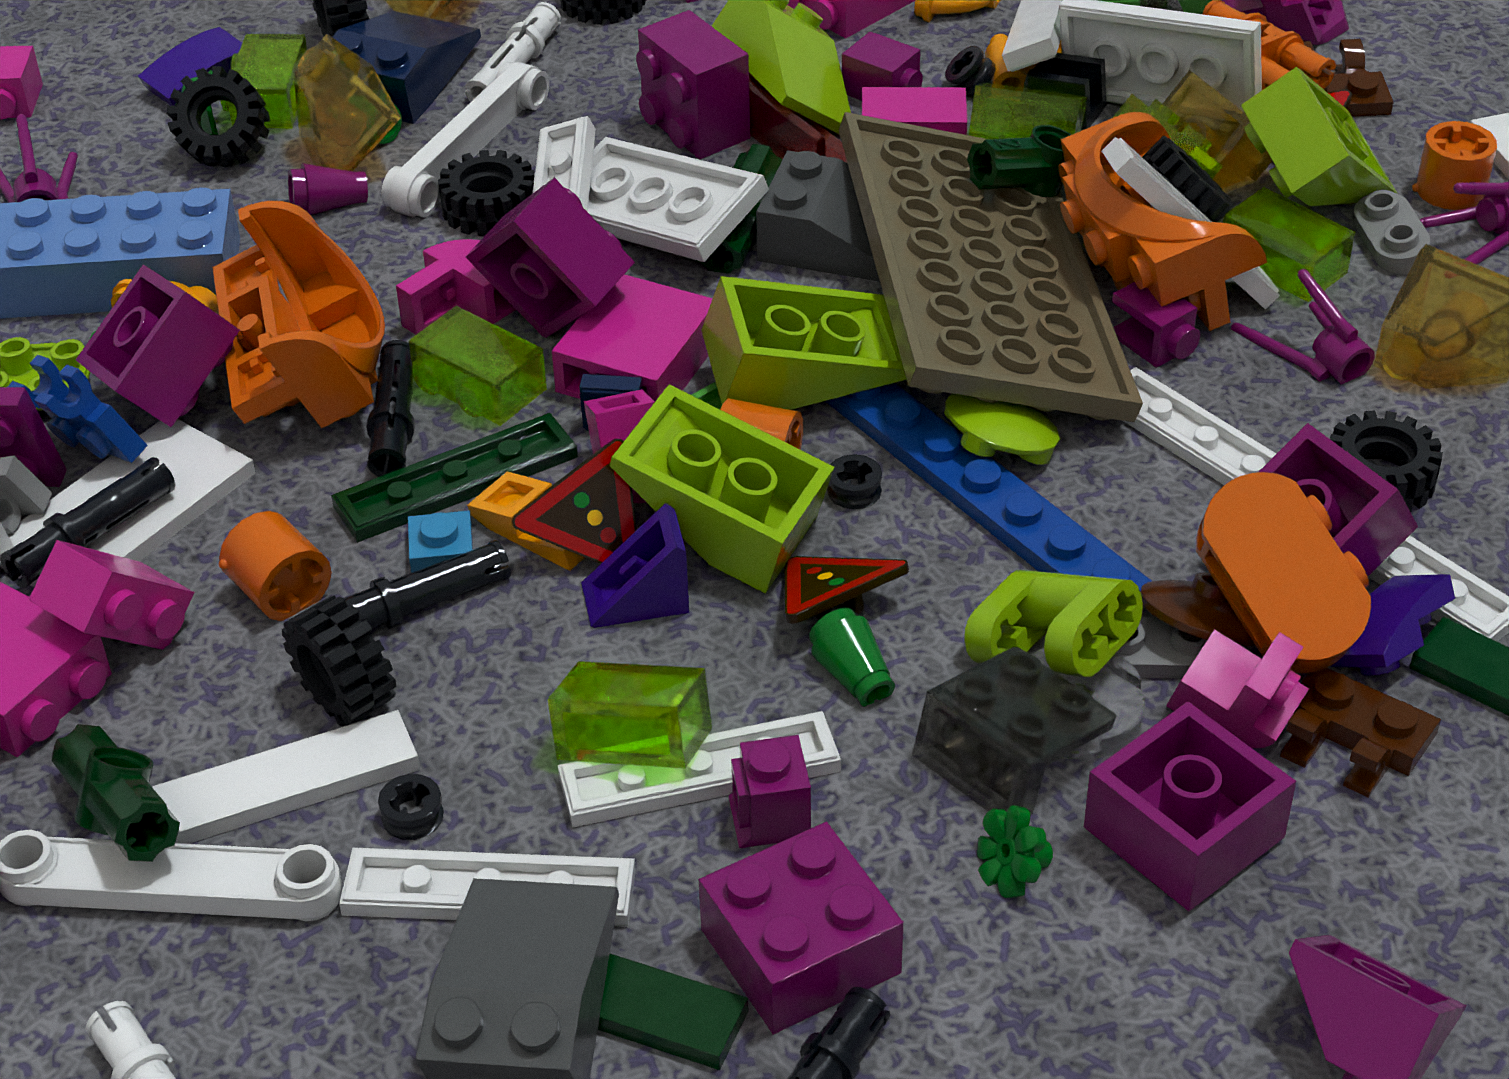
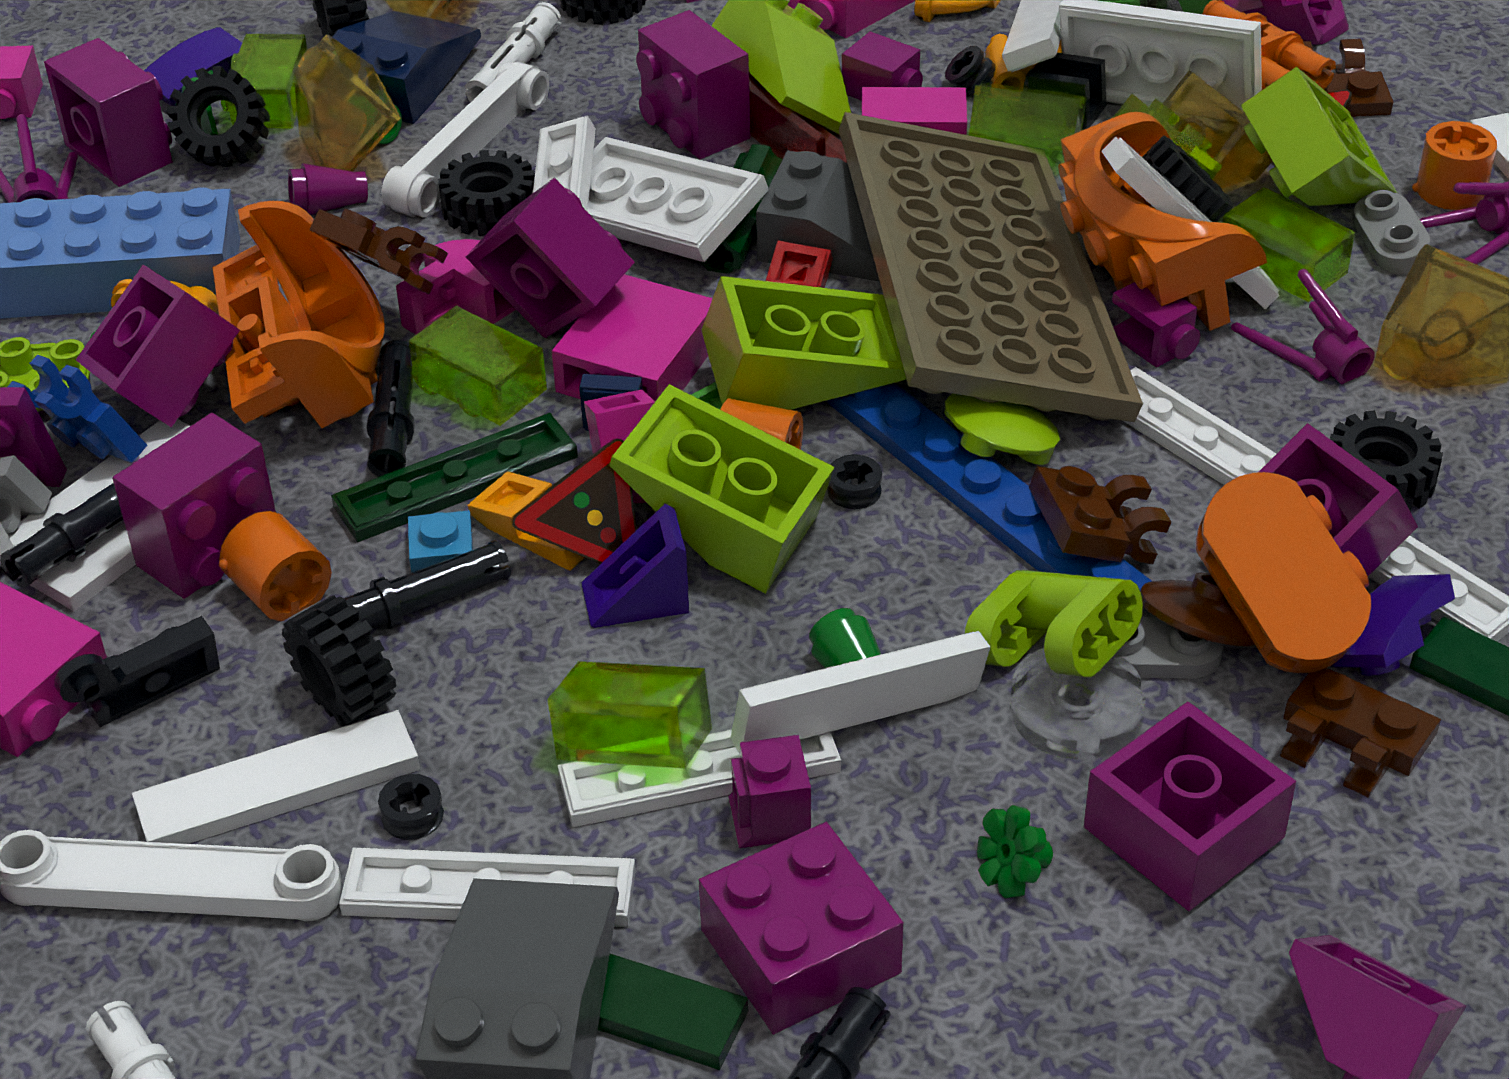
(109, 111): none -> magenta brick
(111, 596): dark pink brick -> none
(115, 793): dark green piece -> none
(140, 675): none -> black hinge
(188, 500): none -> magenta brick
(379, 247): none -> reddish brown plate
(800, 265): none -> red tile
(821, 583): piece -> none
(861, 690): none -> white tile
(1002, 727): clear smoke bracket -> none
(1020, 162): dark green piece -> none
(1090, 517): none -> reddish brown plate
(1242, 690): dark pink brick -> none

